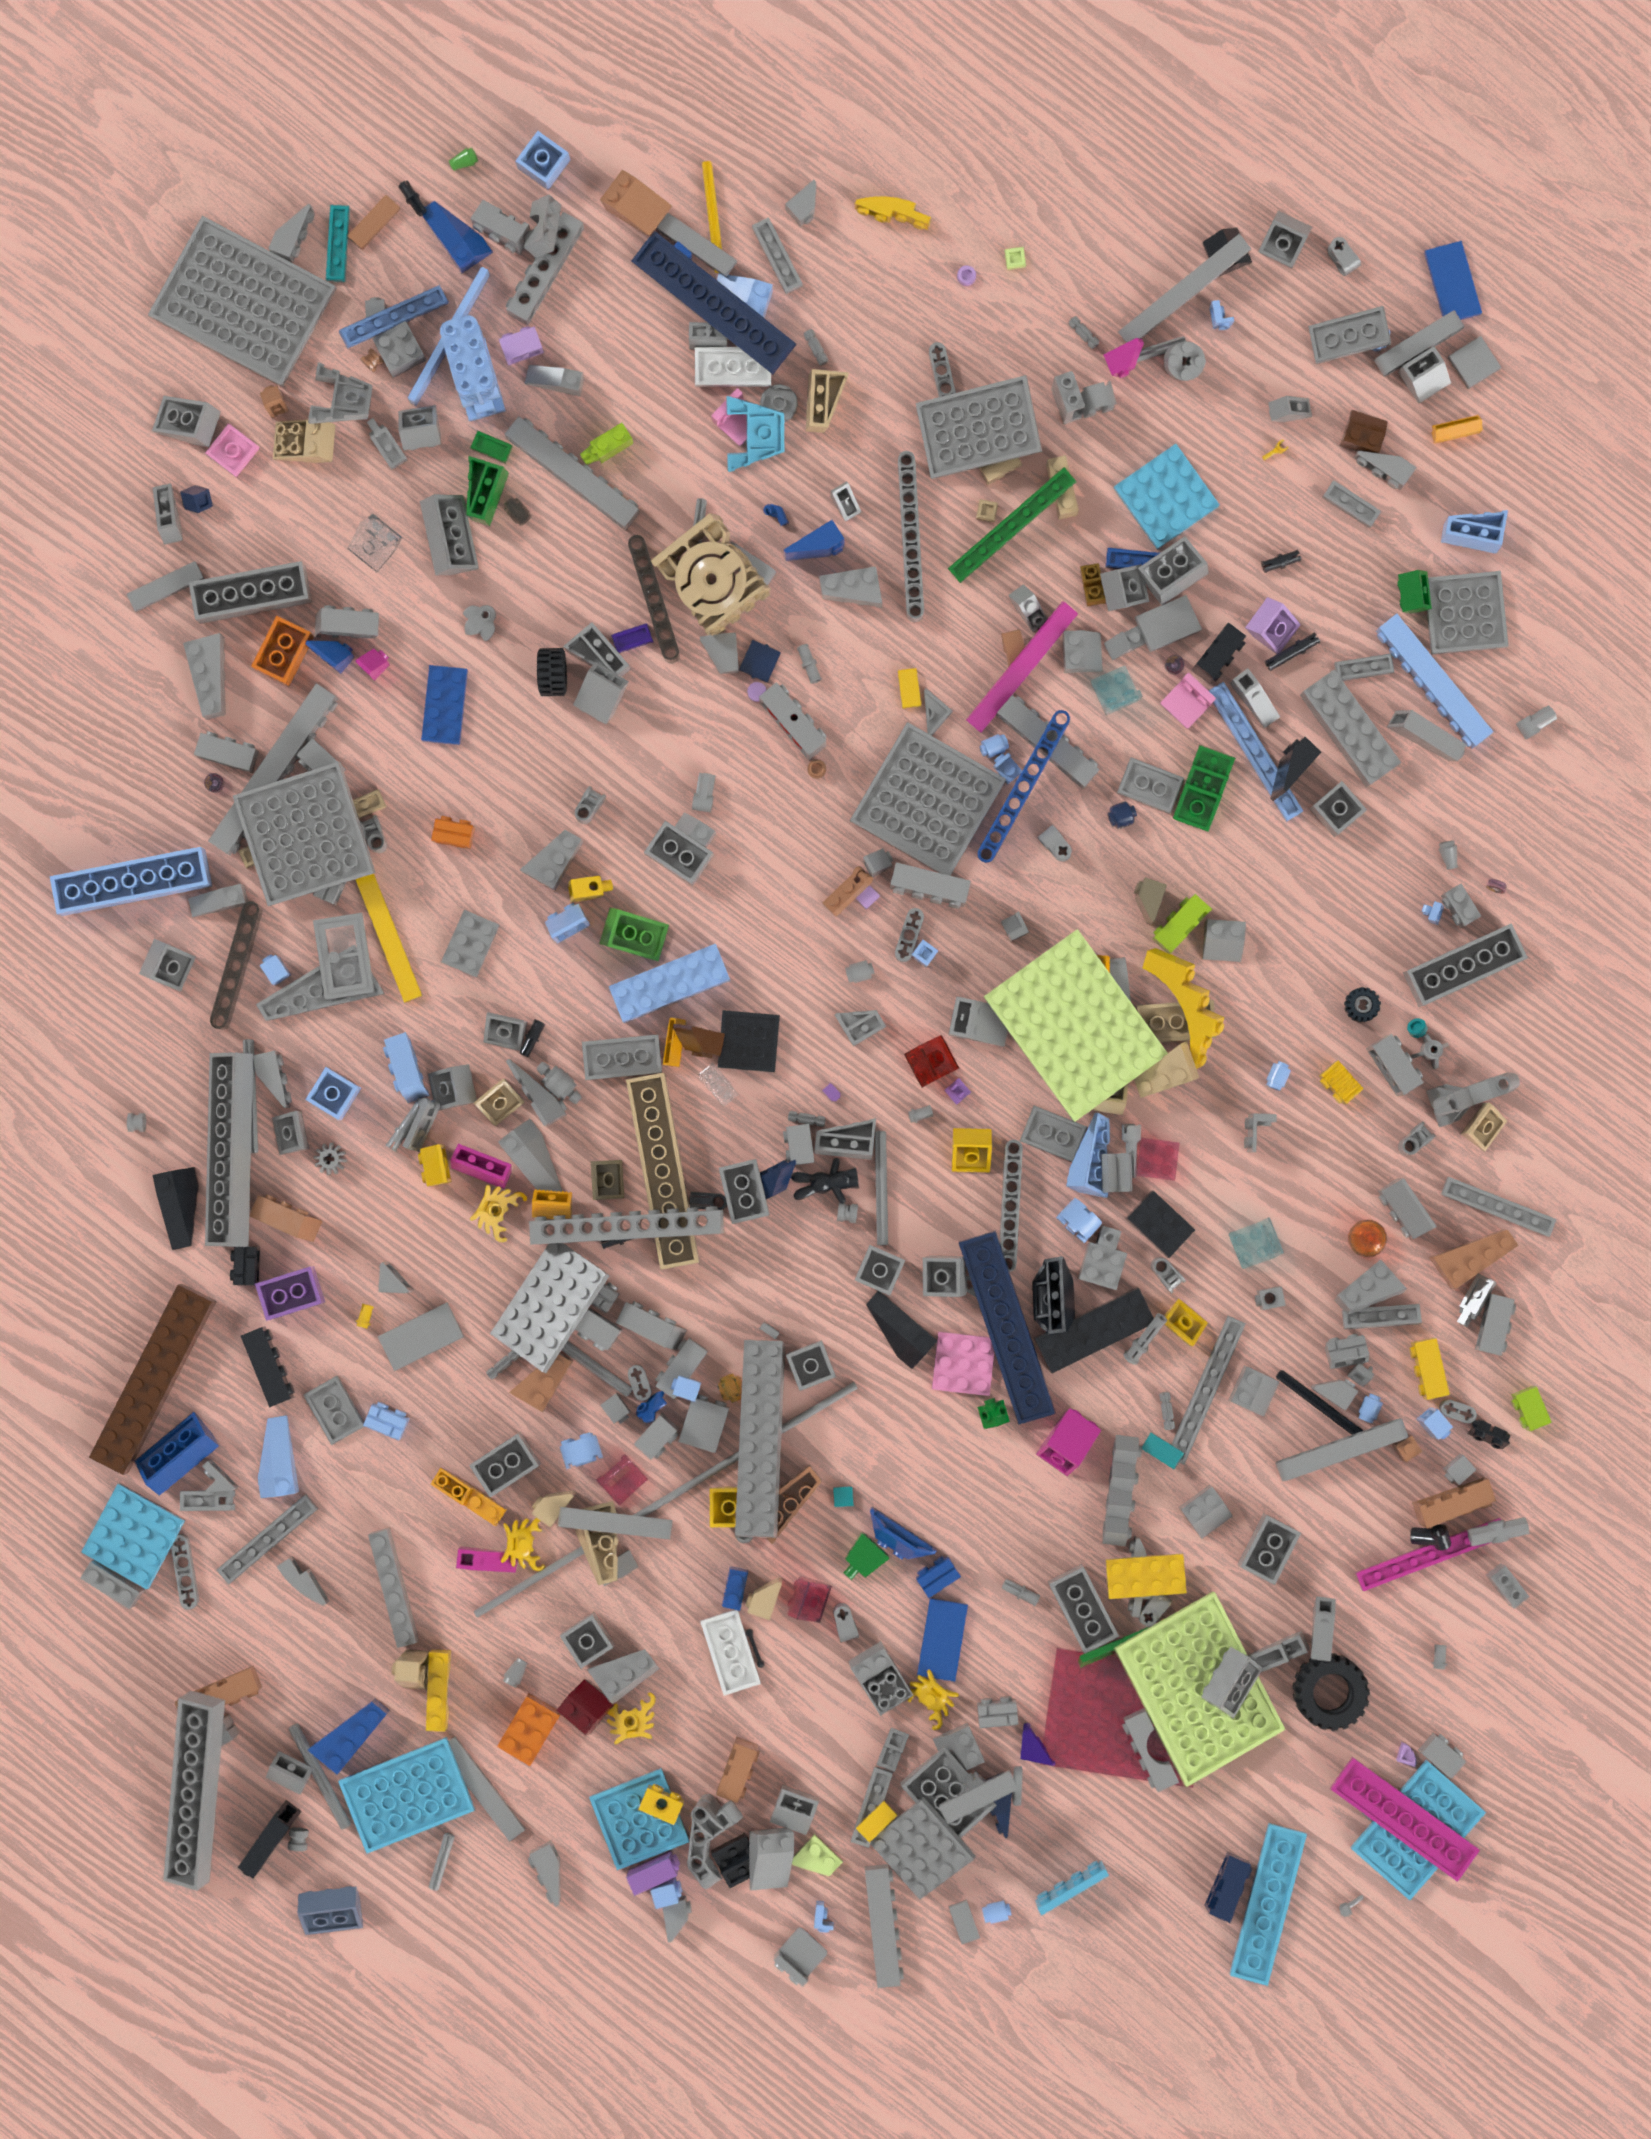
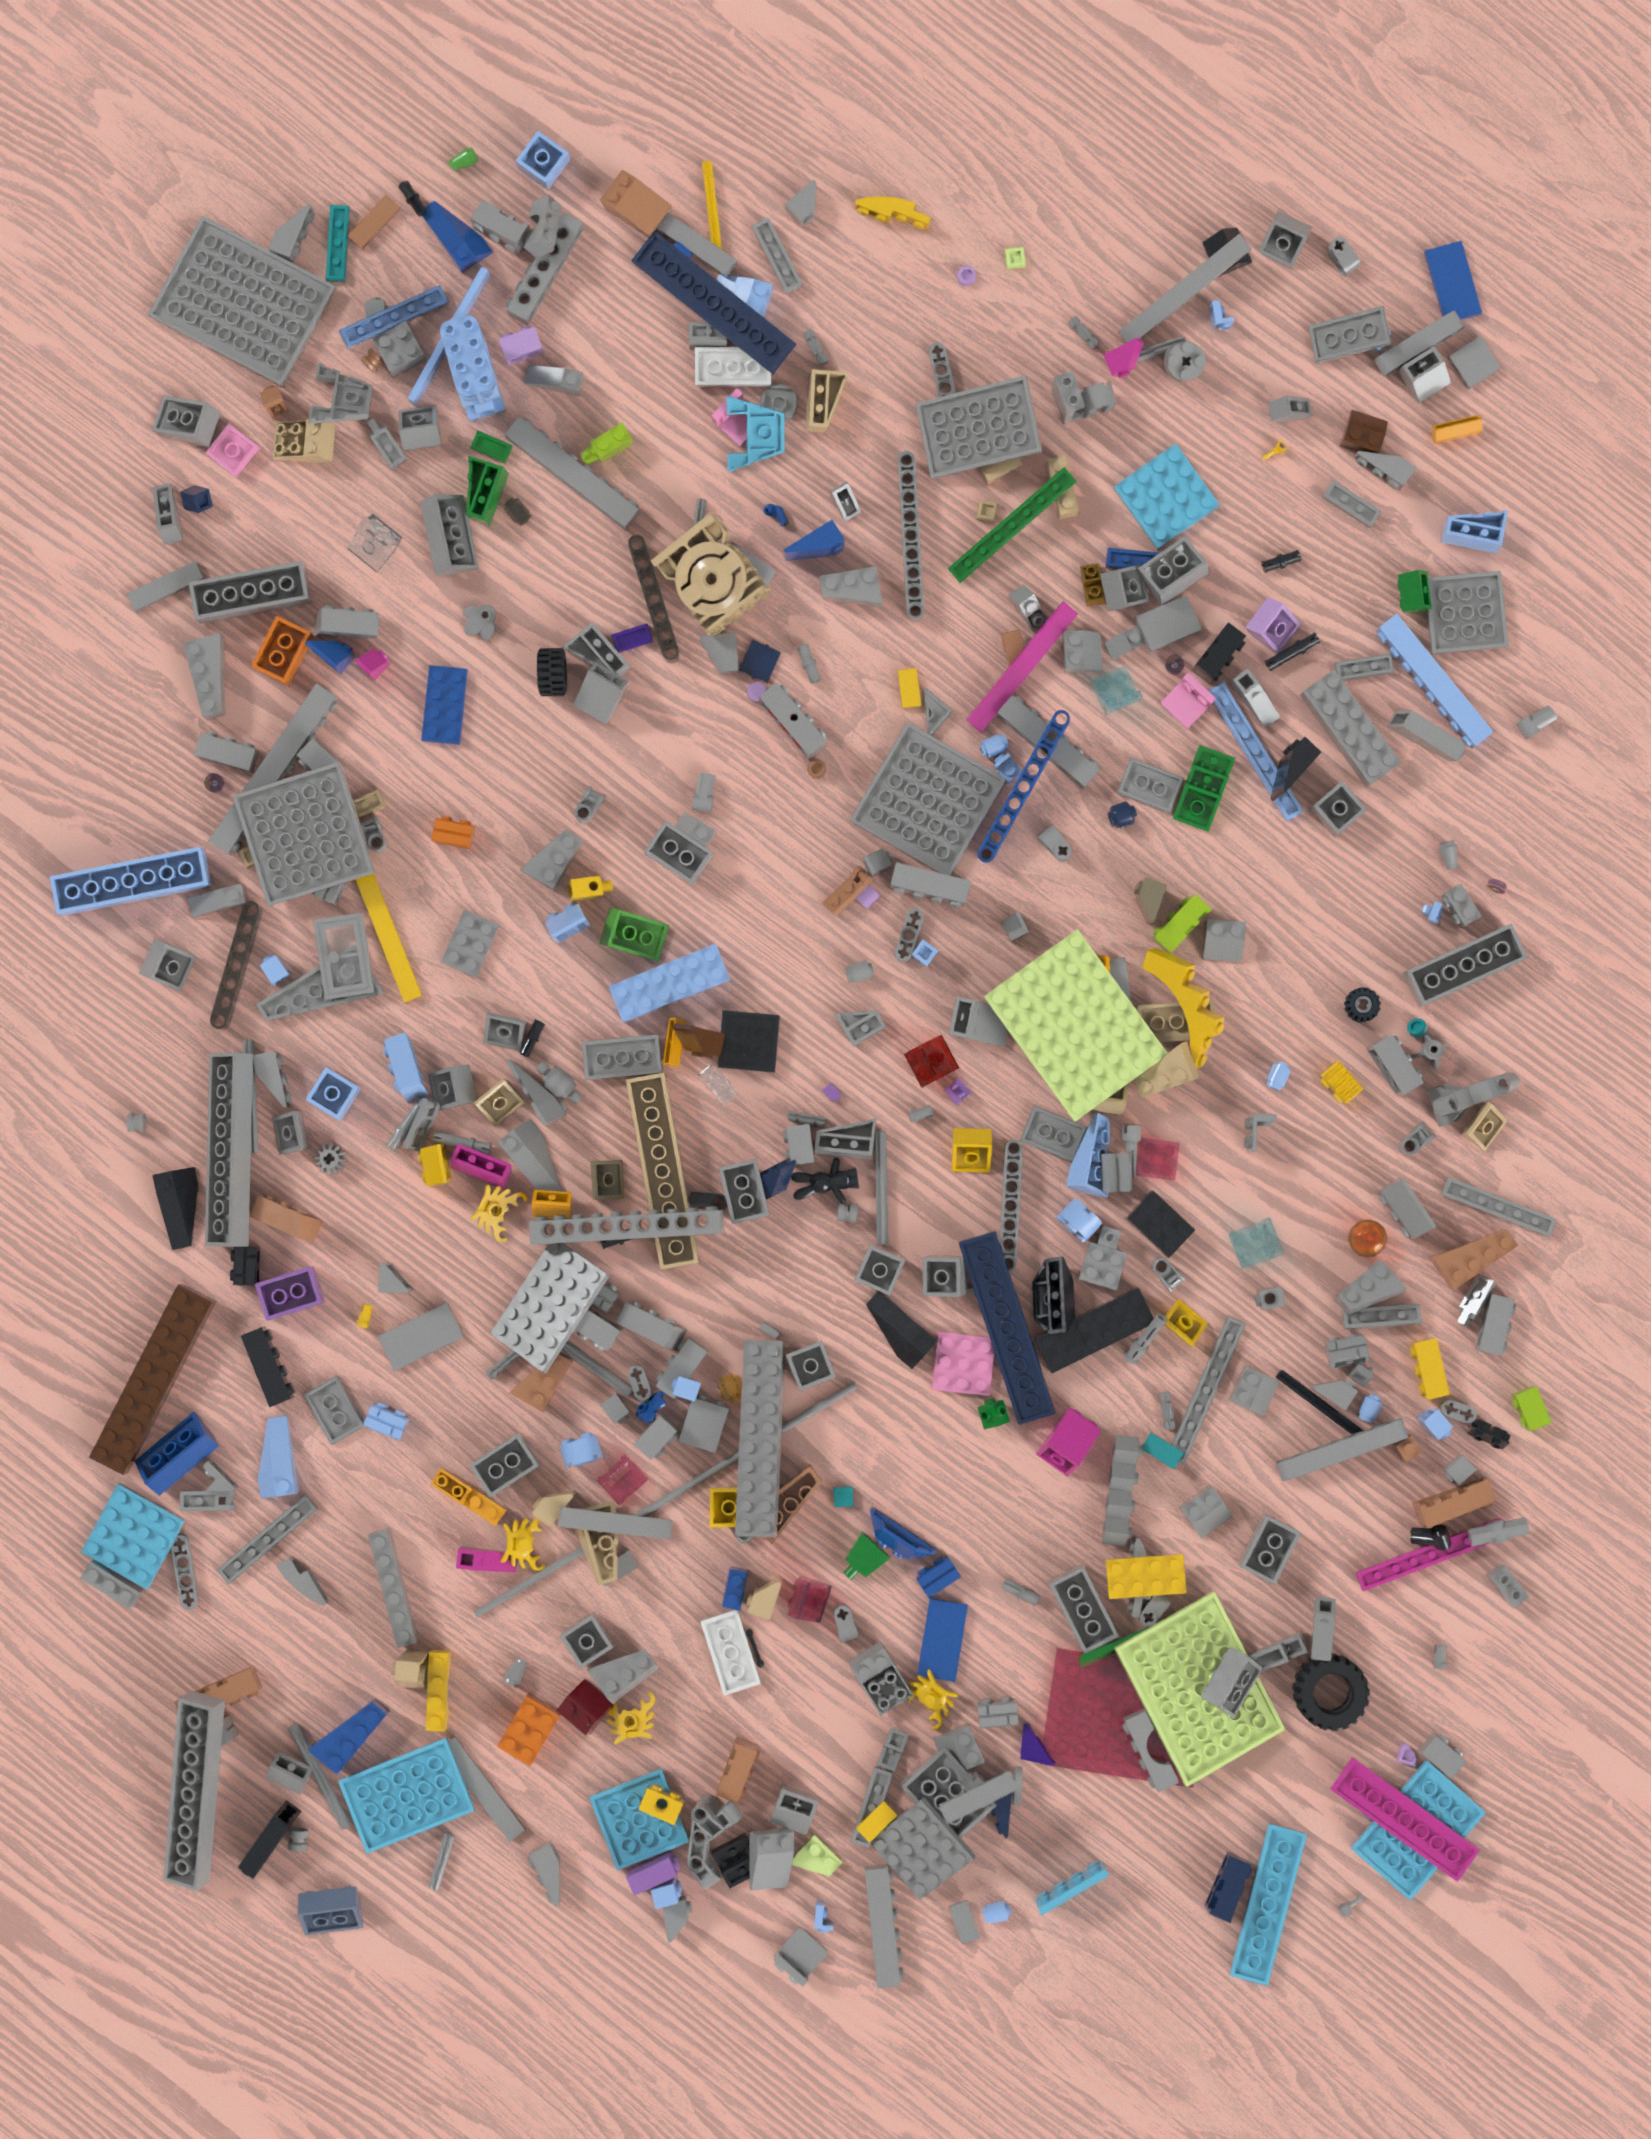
(453, 1140): none -> light grey pin

